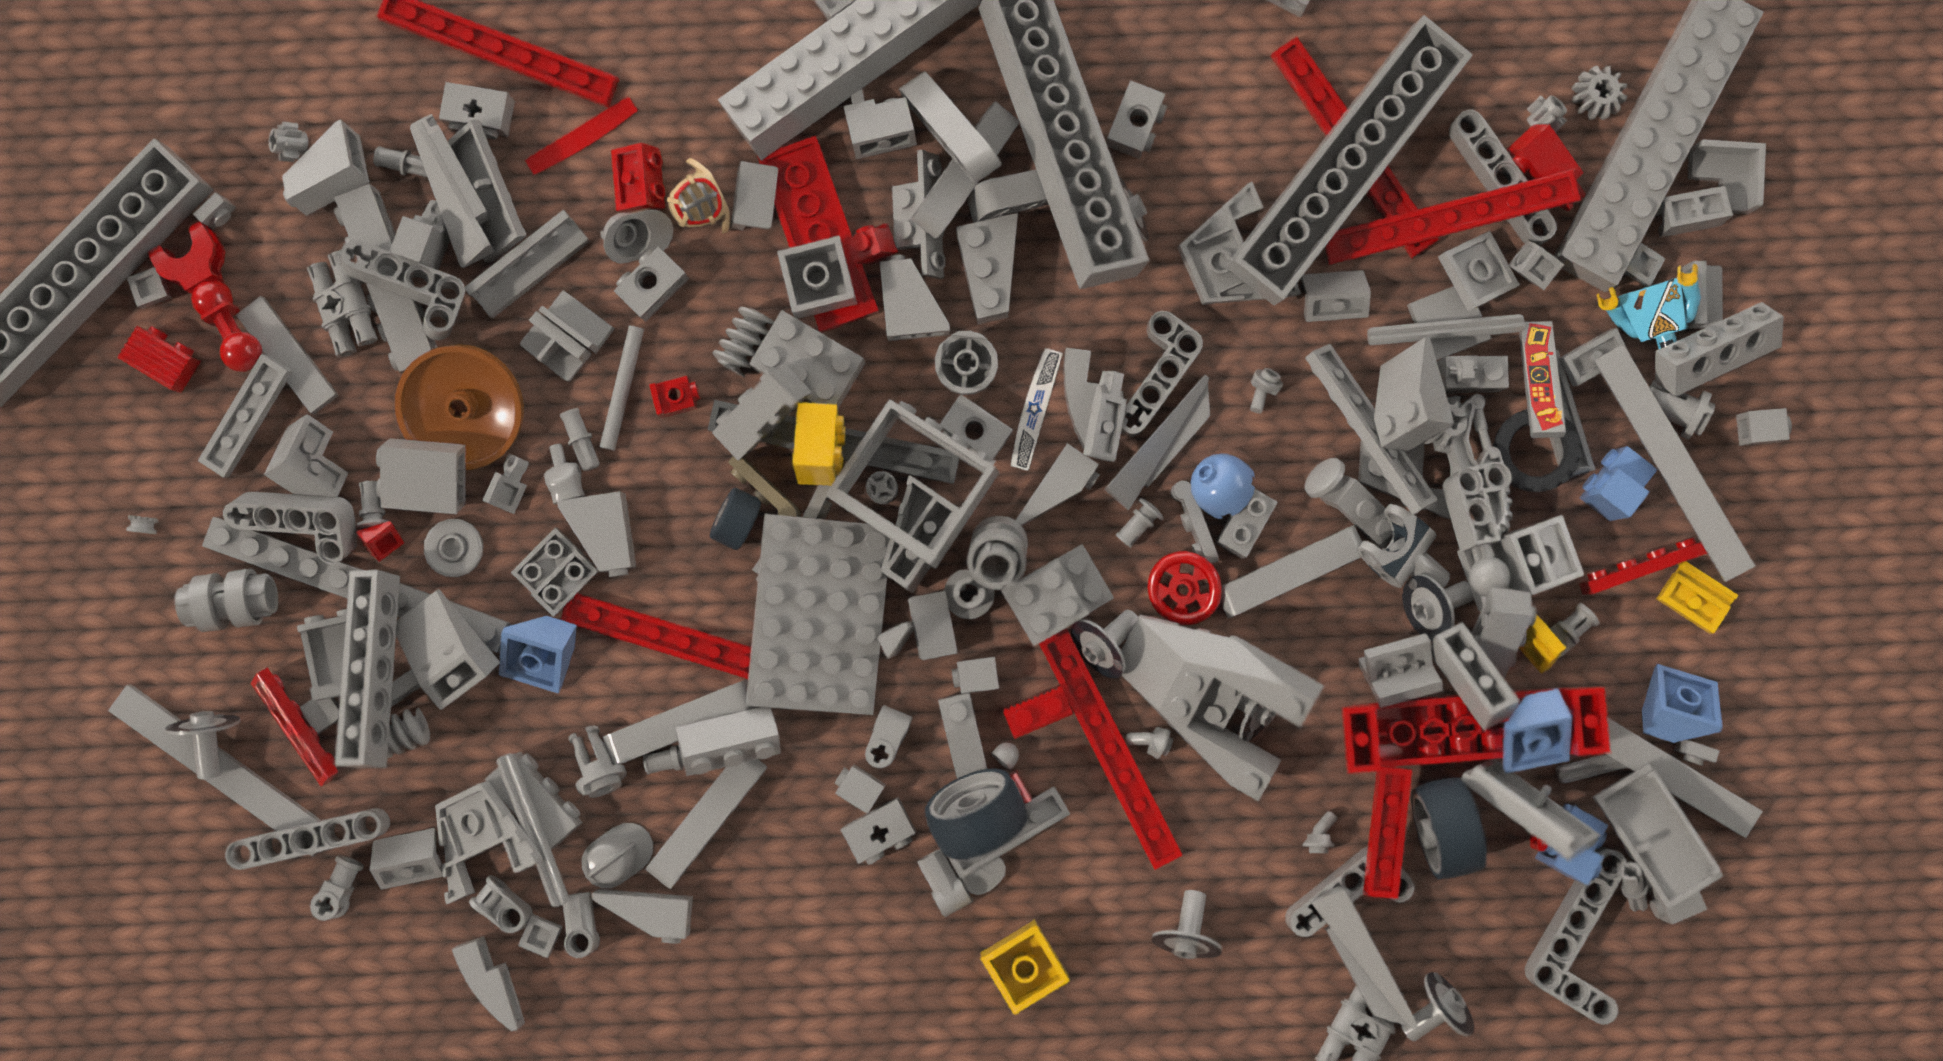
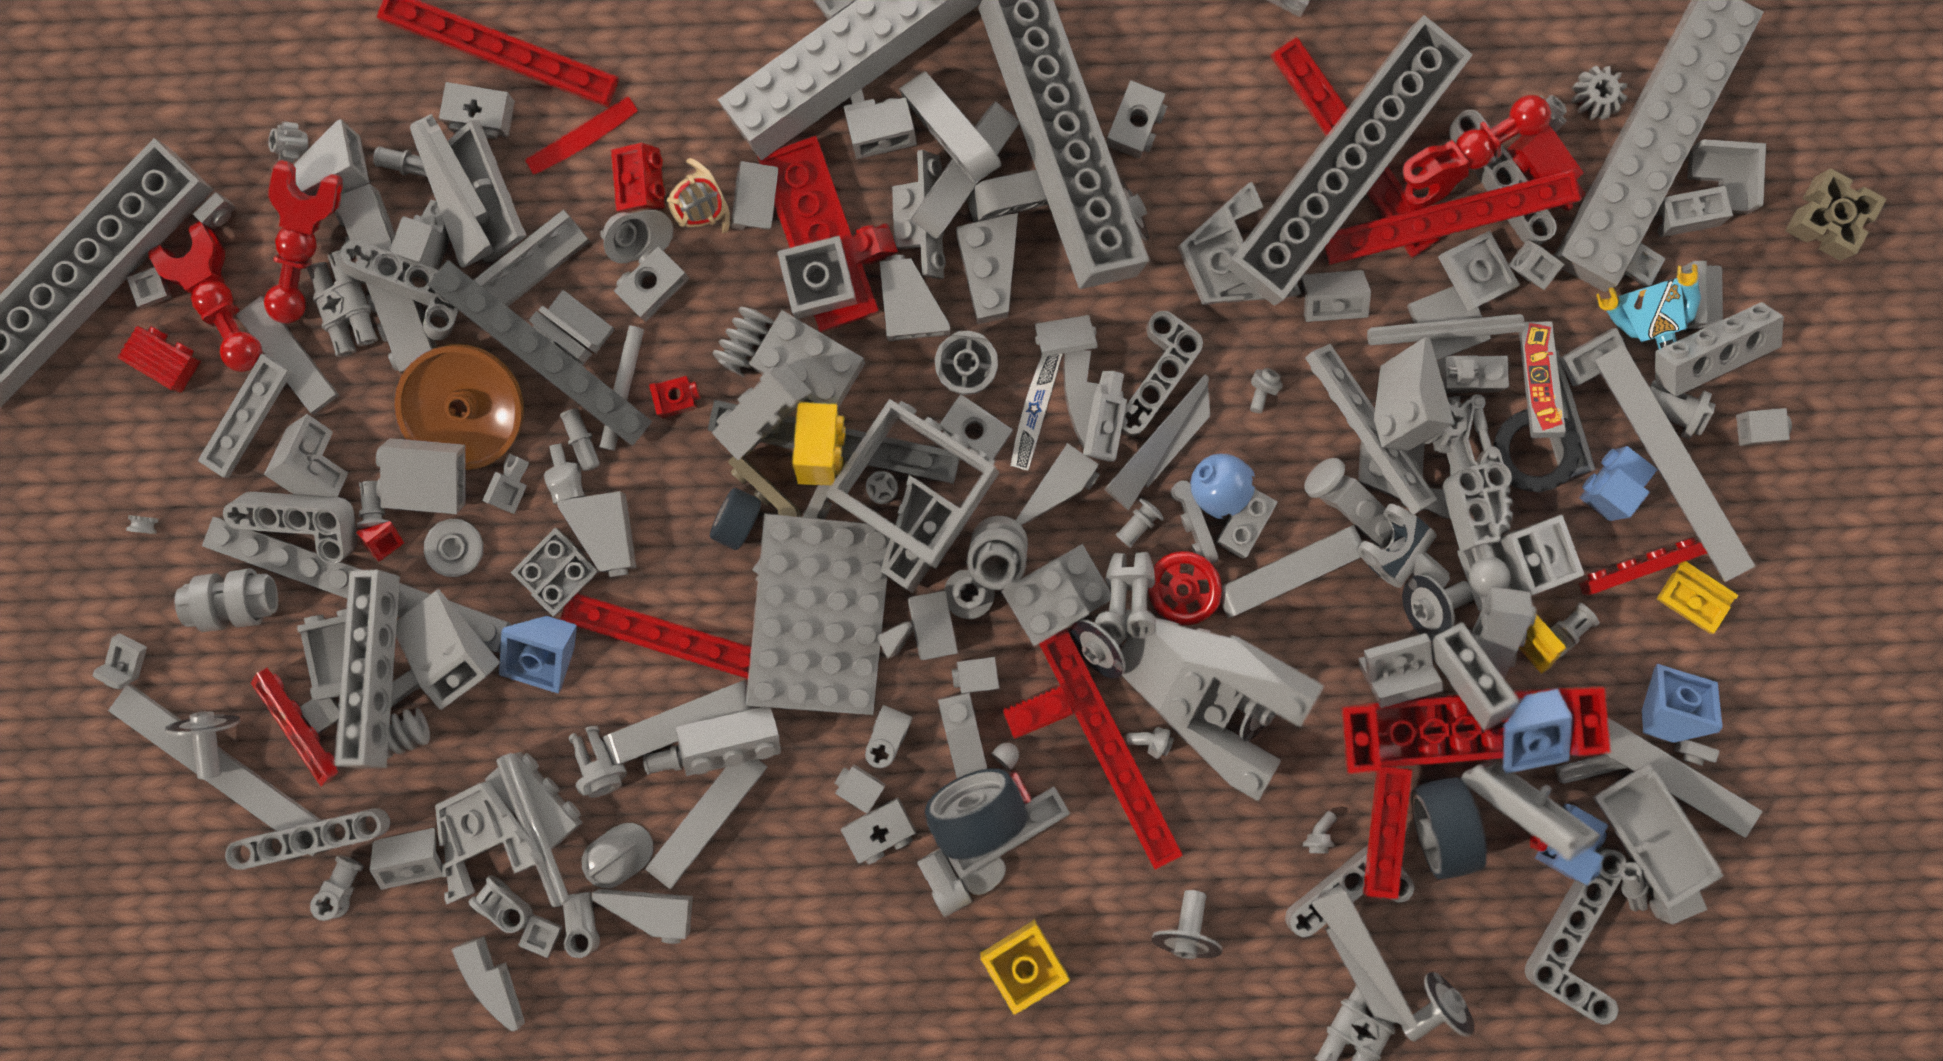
(122, 662): none -> light grey bracket
(296, 241): none -> red piece
(539, 353): none -> dark grey plate
(1065, 335): none -> light grey piece
(1124, 578): none -> light grey piece
(1473, 150): none -> red piece
(1835, 214): none -> dark tan brick

